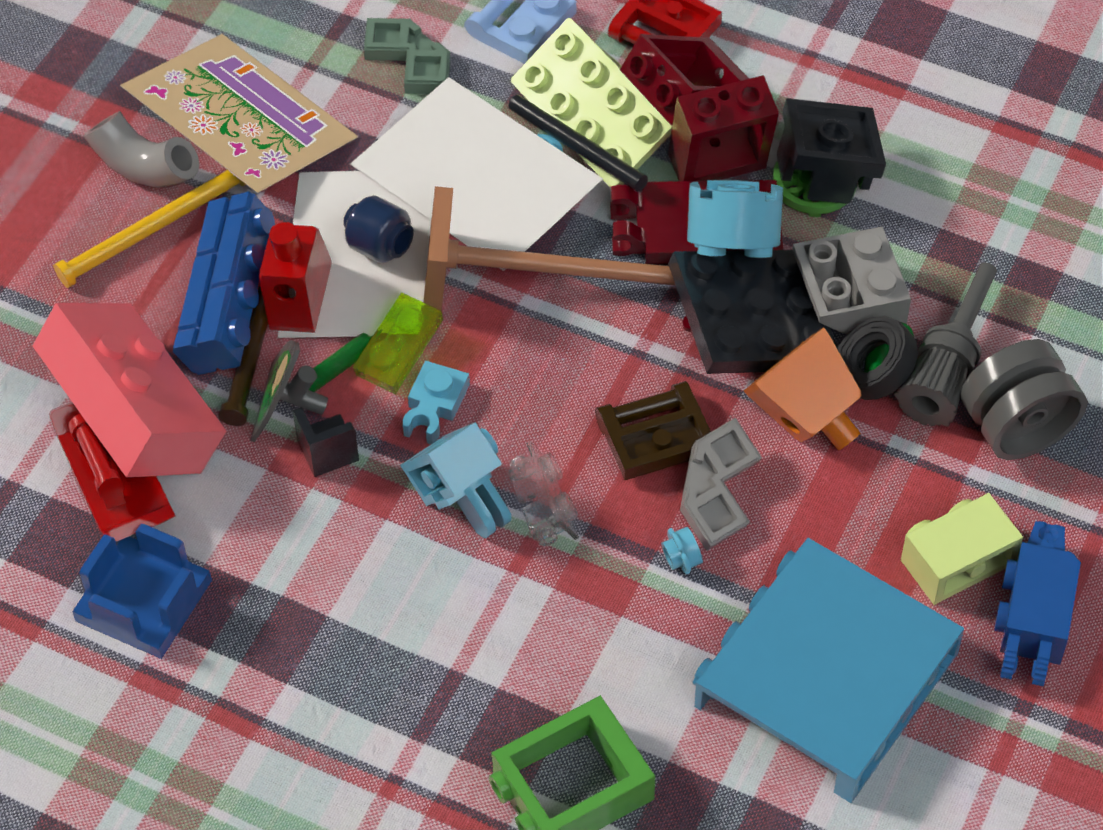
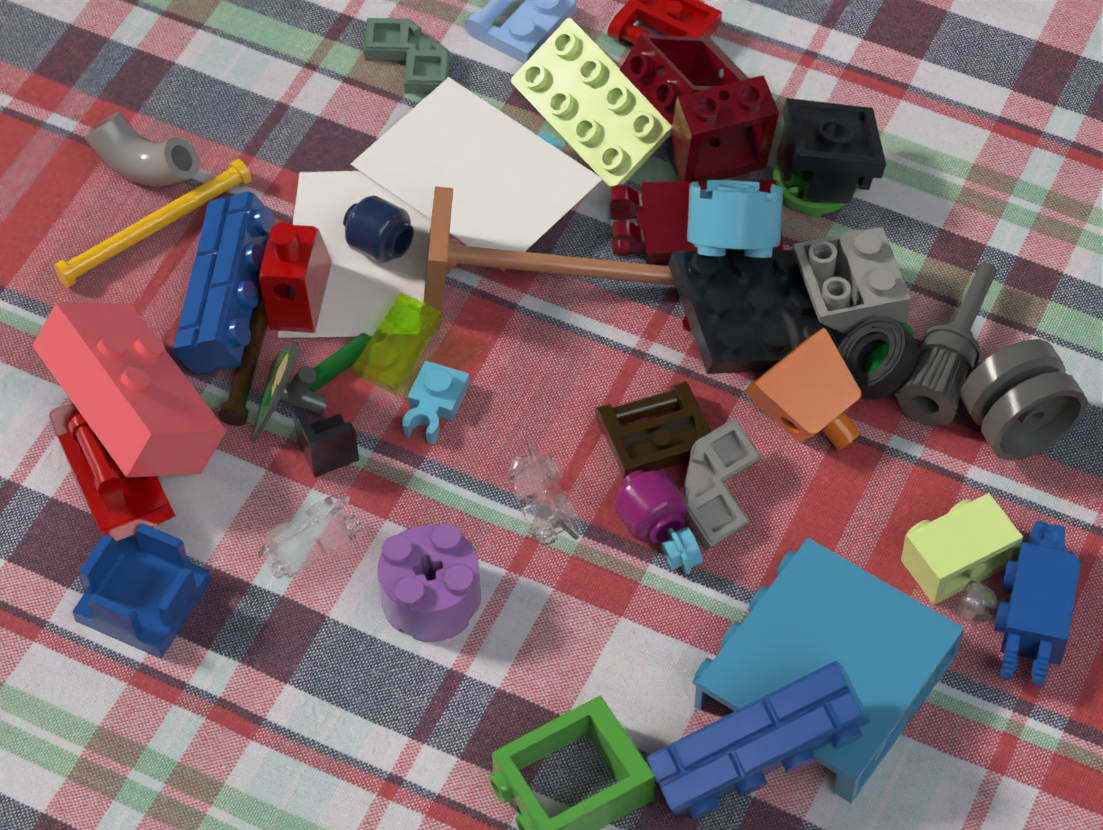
(239, 112): sticker -> none
(292, 546): none -> clear hinge
(429, 581): none -> medium lavender brick
(459, 472): medium azure brick -> none
(578, 143): black bar -> none
(650, 505): none -> magenta head
(759, 740): none -> blue brick
(973, 603): none -> clear hinge

